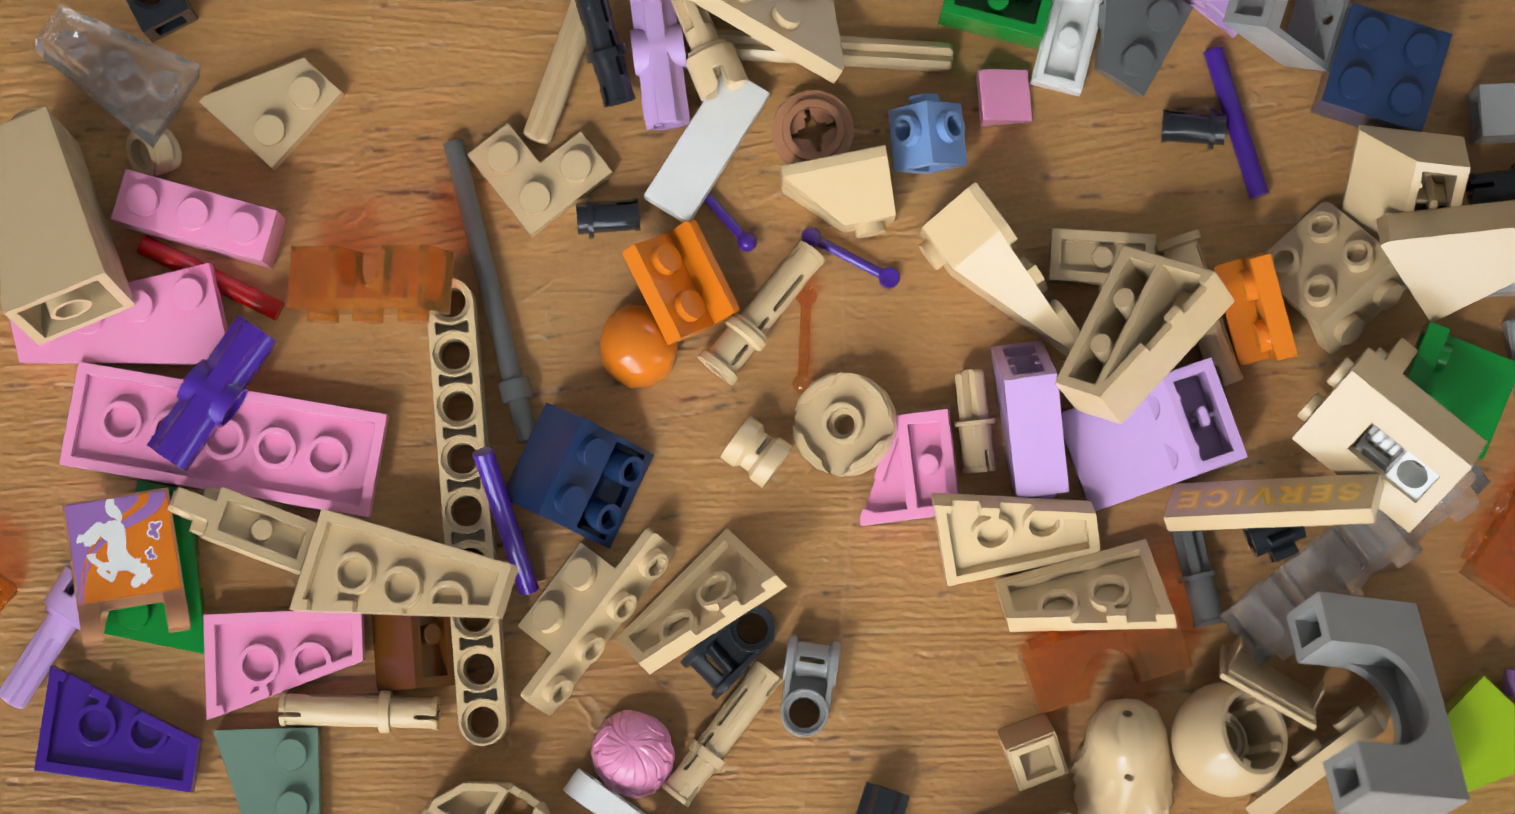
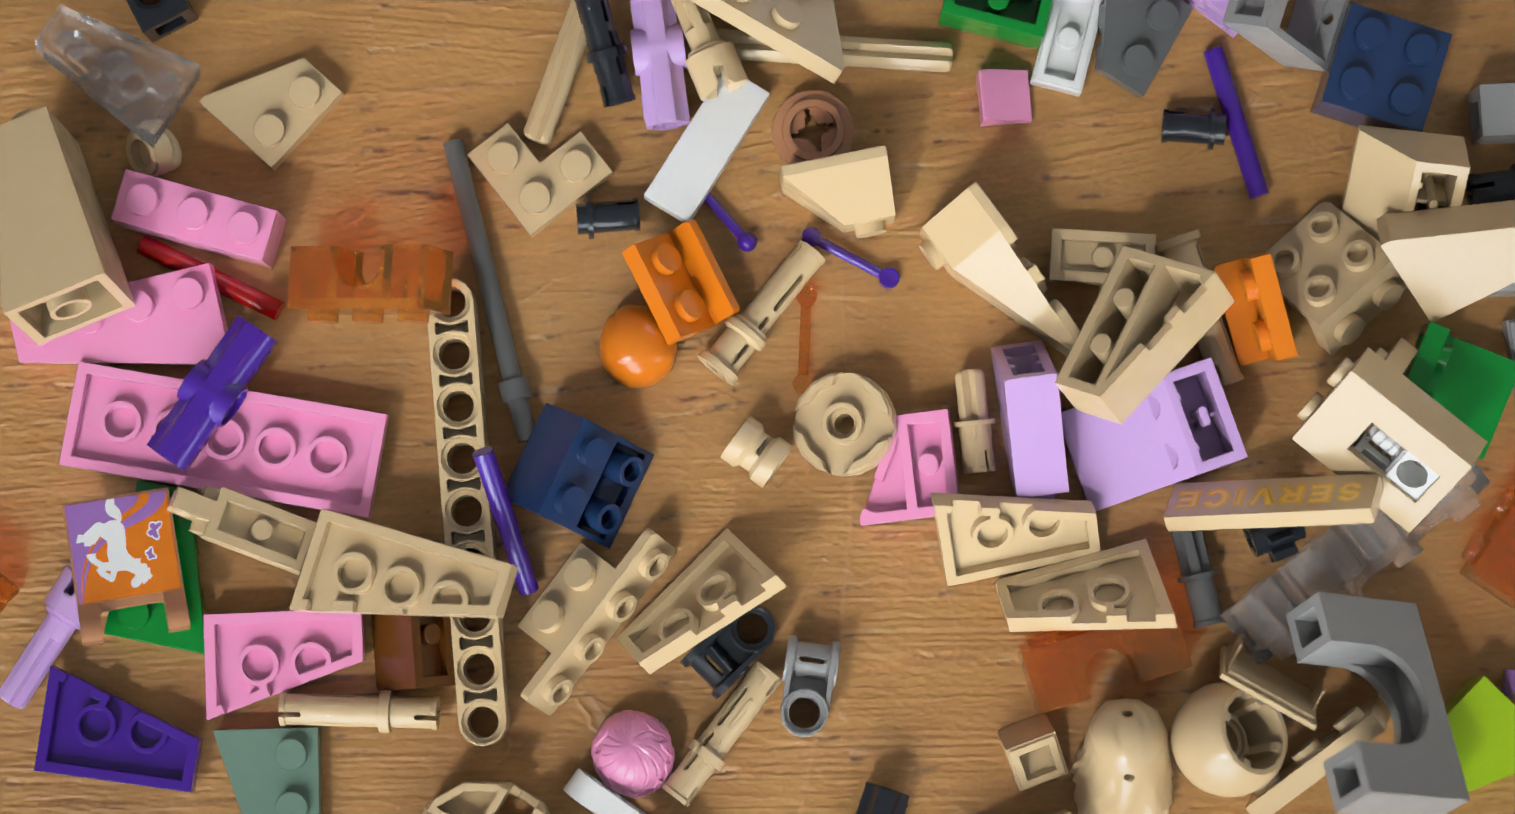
(927, 135): medium blue brick -> none

